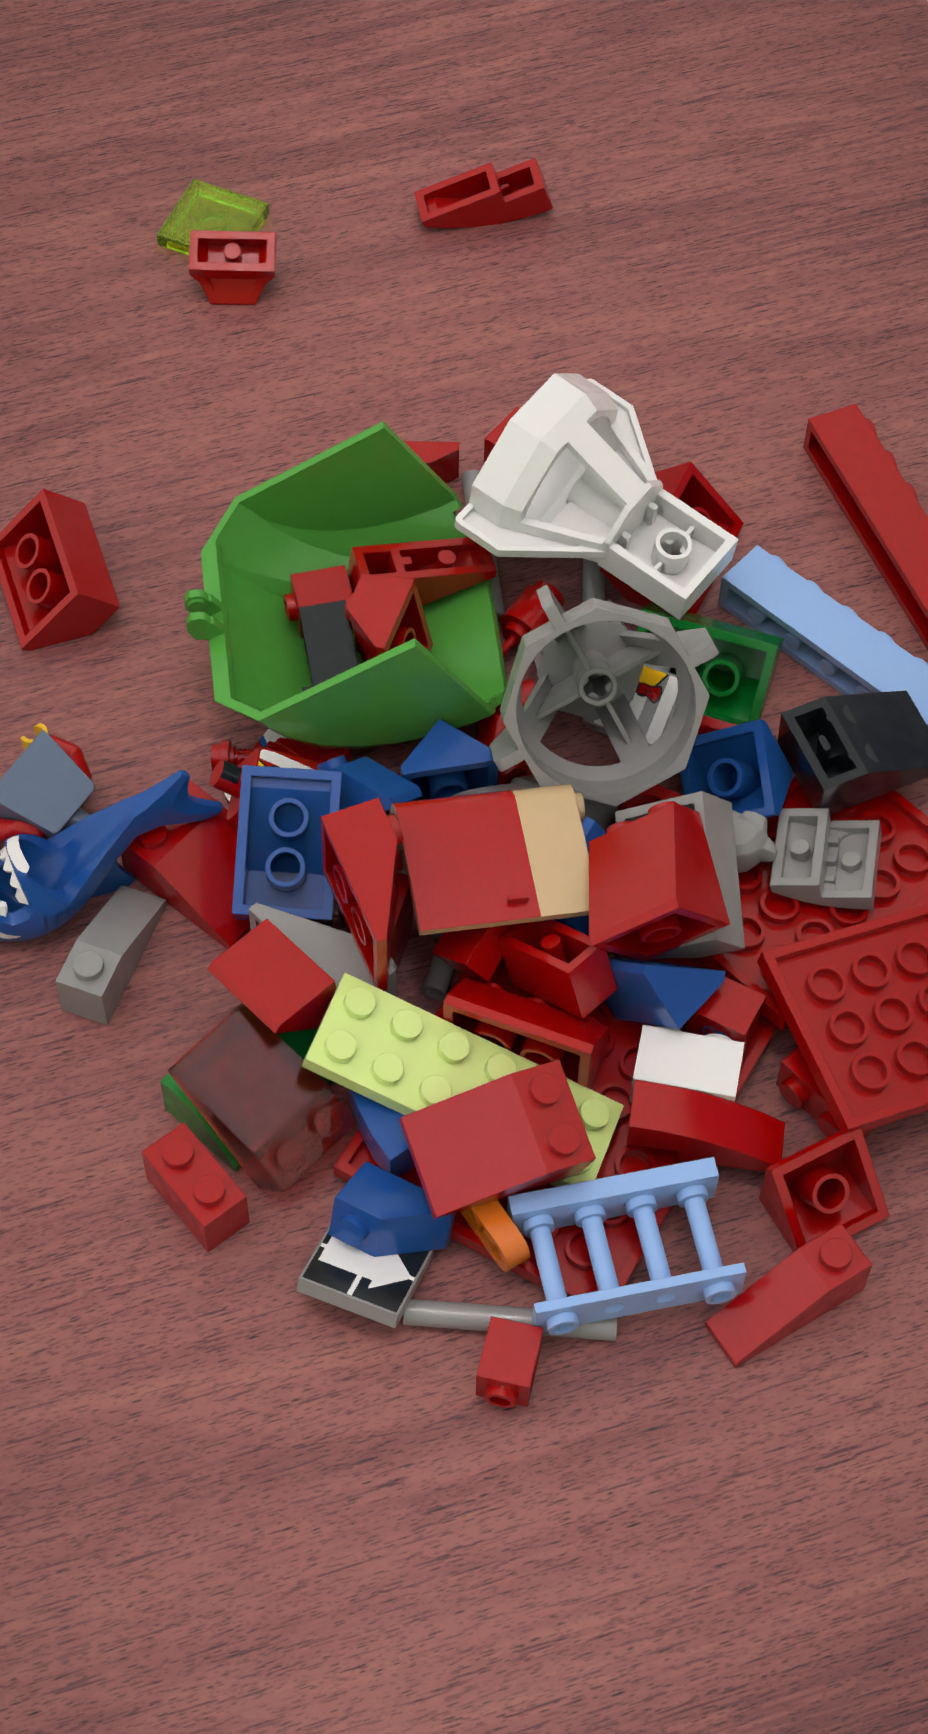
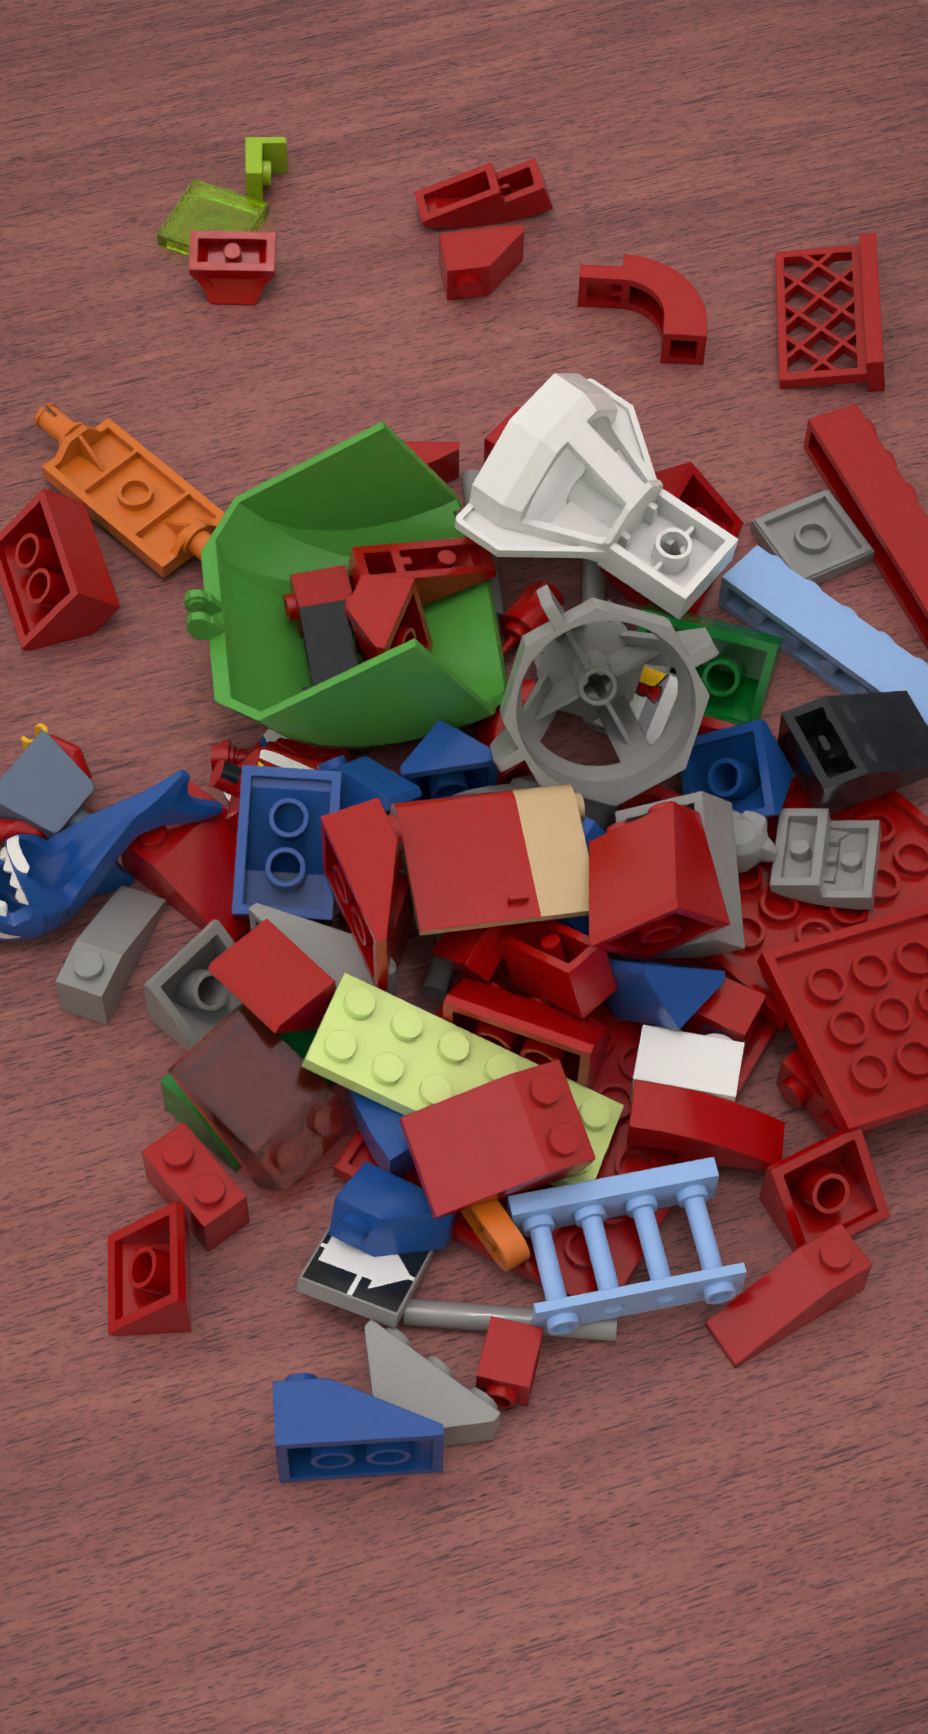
(128, 490): none -> orange plate
(150, 1275): none -> red slope
(185, 995): none -> light grey slope
(264, 157): none -> lime bracket
(344, 1433): none -> blue slope
(427, 1388): none -> light grey slope
(478, 259): none -> red slope
(658, 295): none -> red arch
(813, 538): none -> light grey tile
(865, 322): none -> red fence

